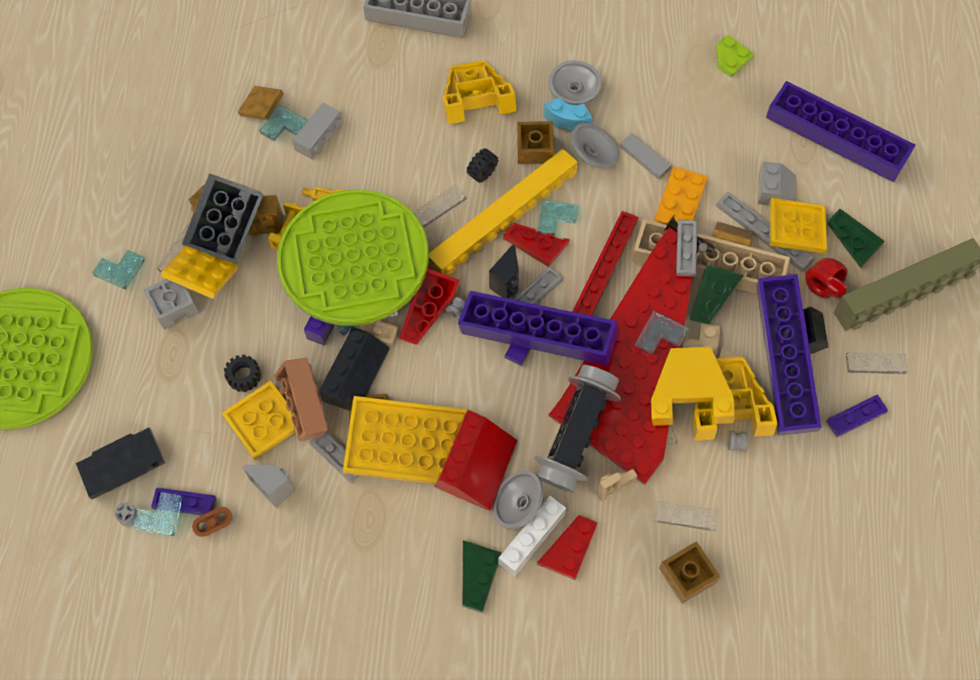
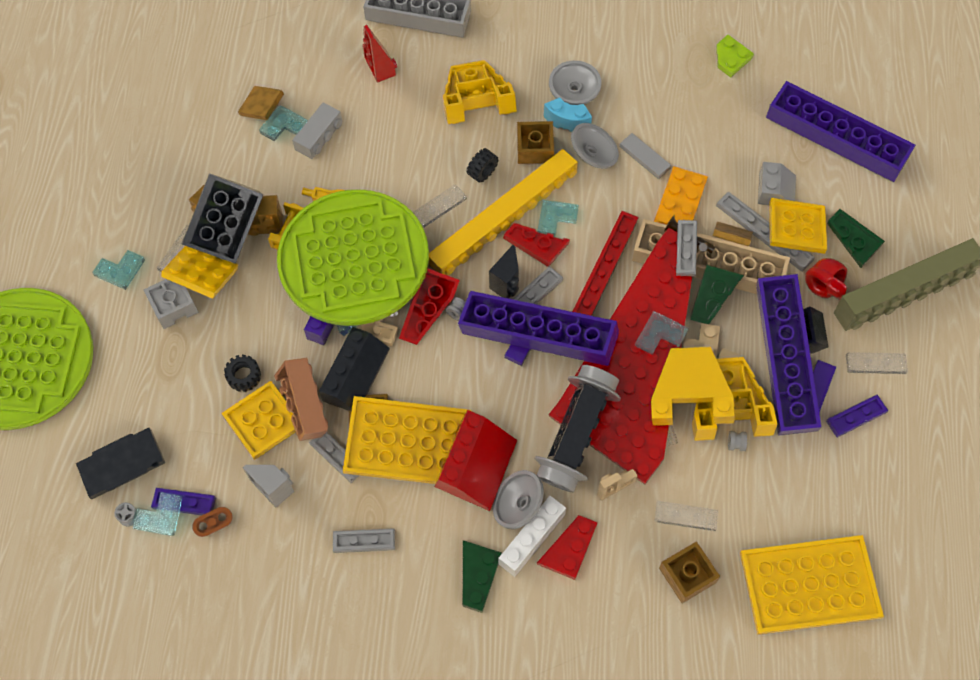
(363, 540): none -> light grey tile
(377, 57): none -> red wedge
(810, 584): none -> yellow plate
(823, 376): none -> dark purple tile

